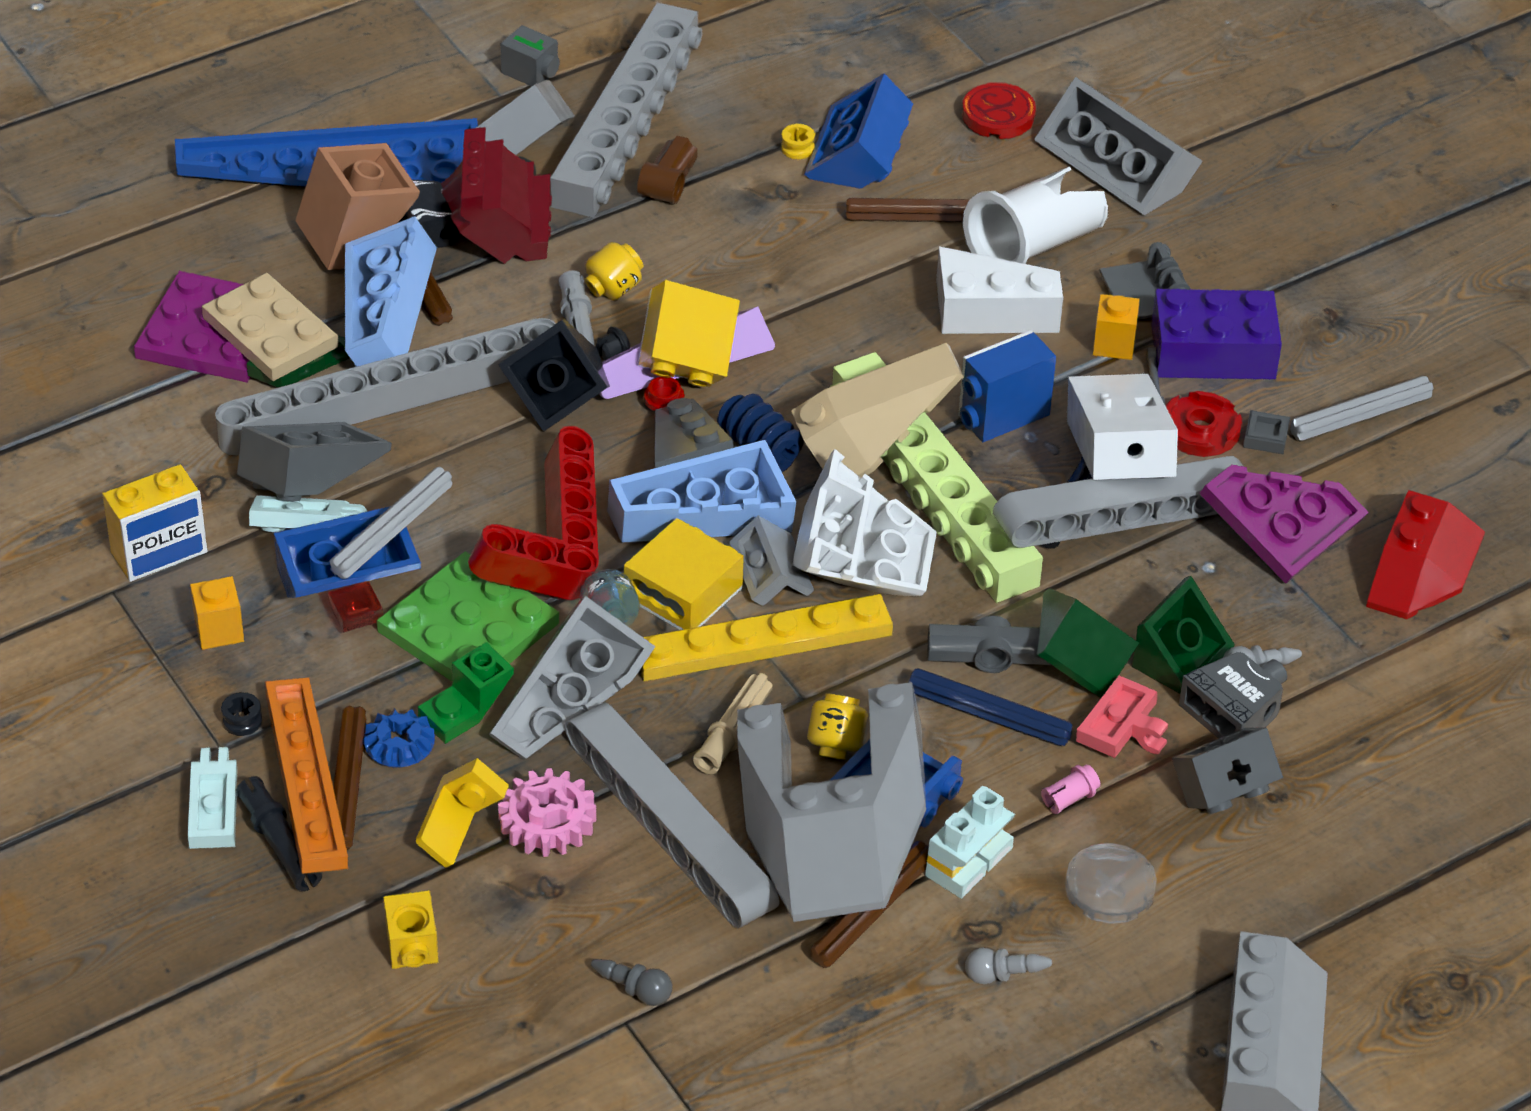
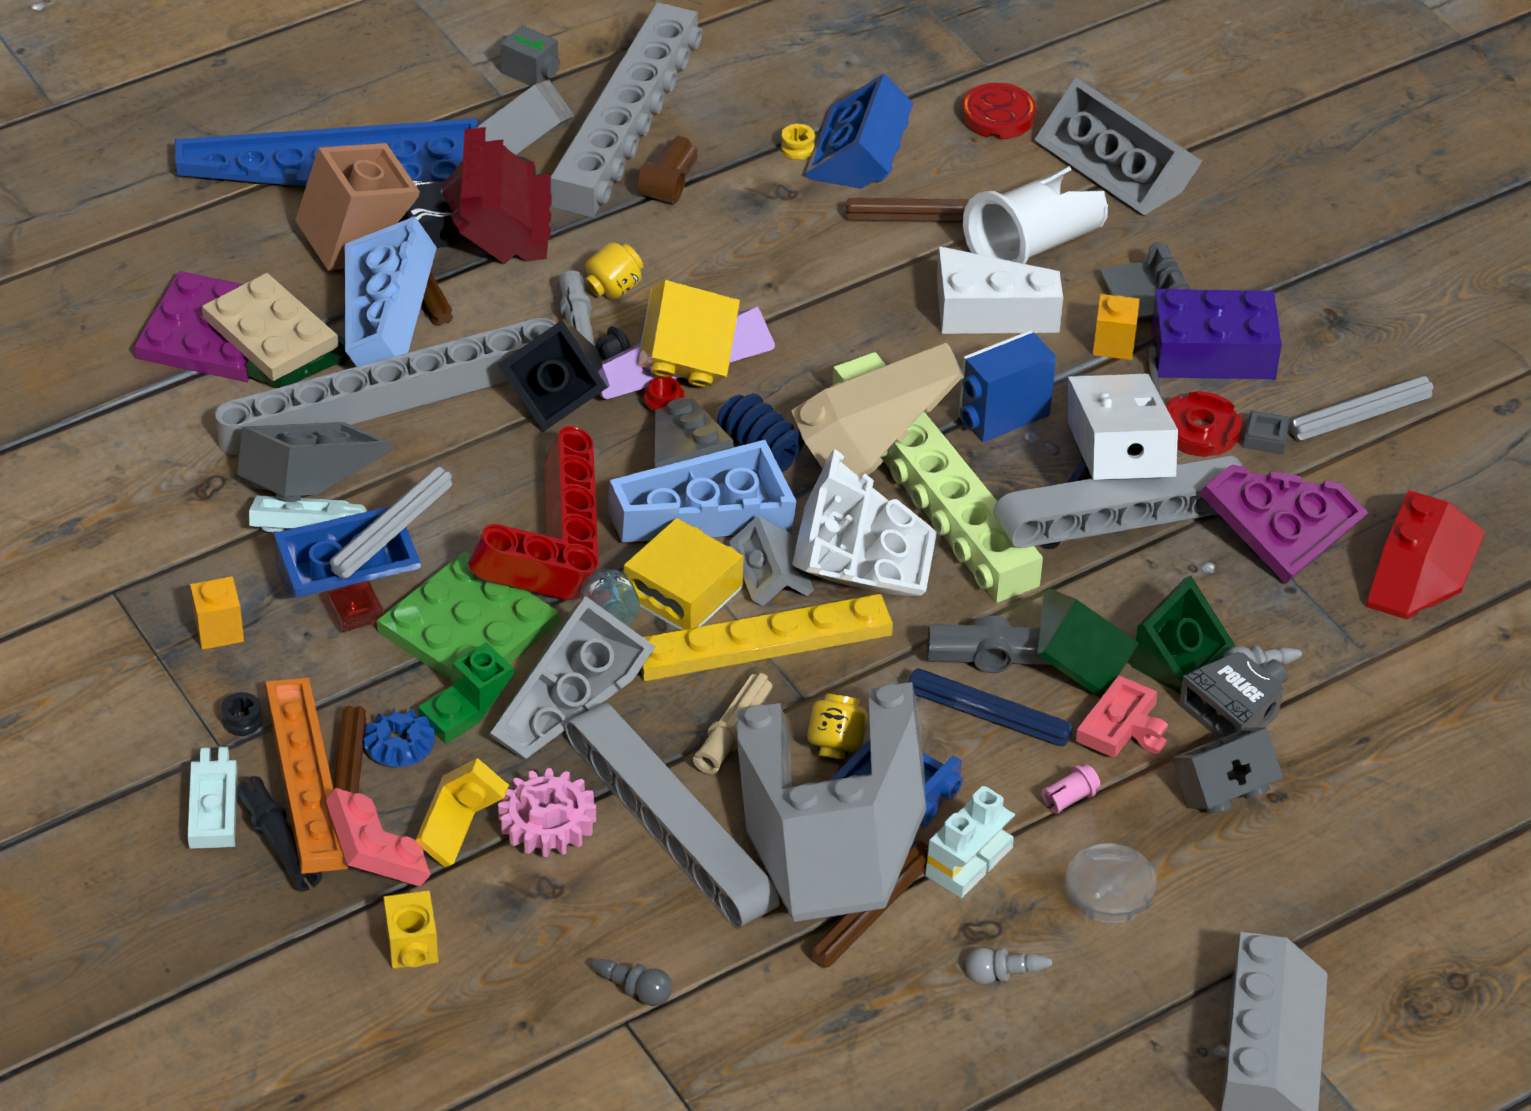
(155, 522): piece -> none
(370, 847): none -> coral plate

